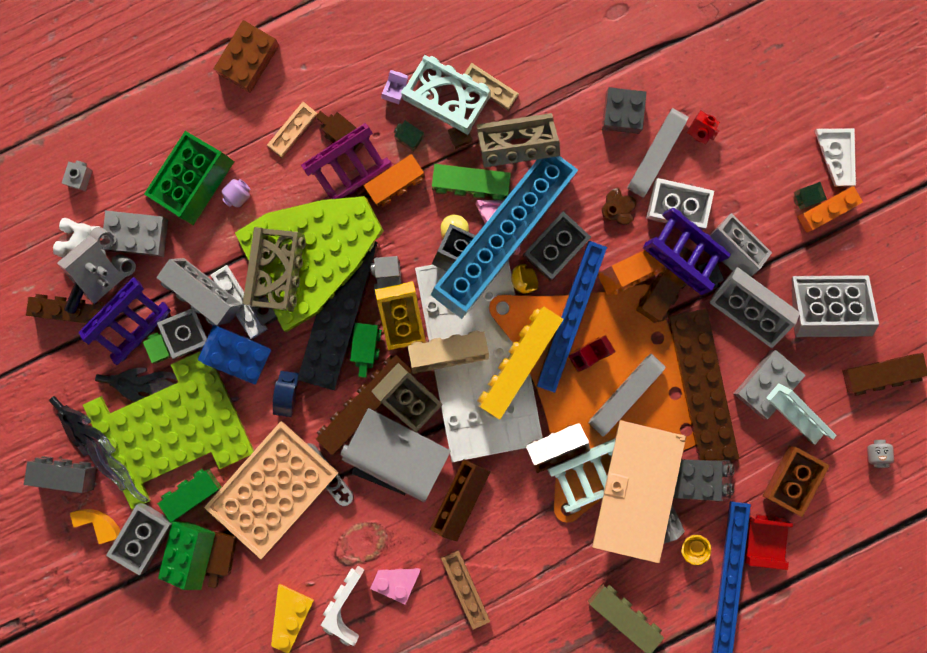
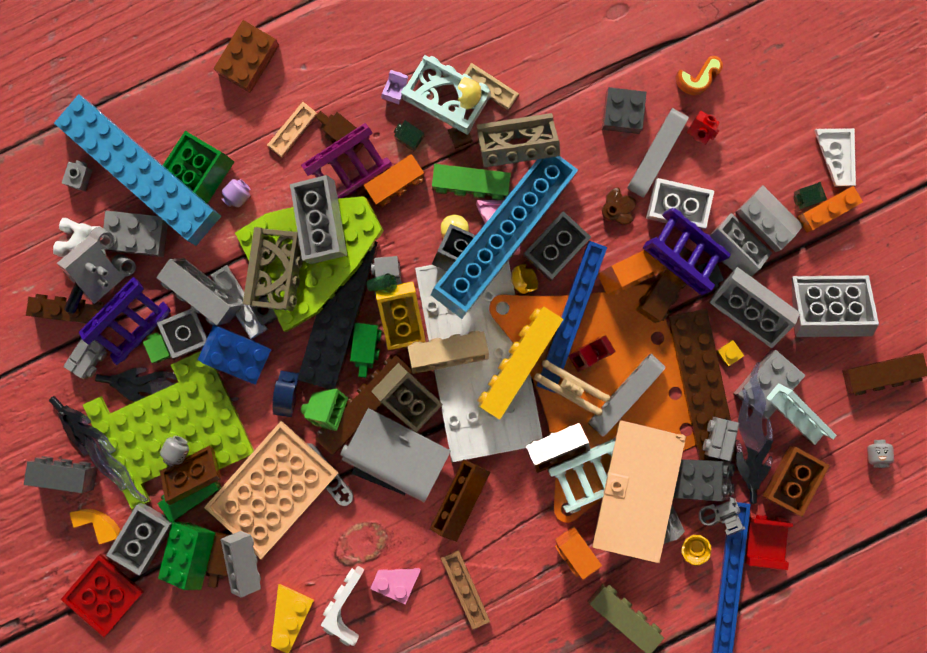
(85, 358): none -> light grey brick
(102, 595): none -> red plate
(137, 170): none -> dark azure brick
(174, 450): none -> light grey head
(190, 476): none -> reddish brown plate
(241, 563): none -> light grey brick
(318, 219): none -> light grey brick
(325, 408): none -> bright green torso
(382, 283): none -> clear green cone
(471, 93): none -> light yellow hair
(572, 388): none -> tan piece
(580, 557): none -> orange brick
(697, 86): none -> orange animal
(721, 438): none -> light grey brick
(726, 512): none -> light grey piece
(730, 353): none -> yellow plate
(757, 445): none -> clear purple piece
(769, 219): none -> light grey slope

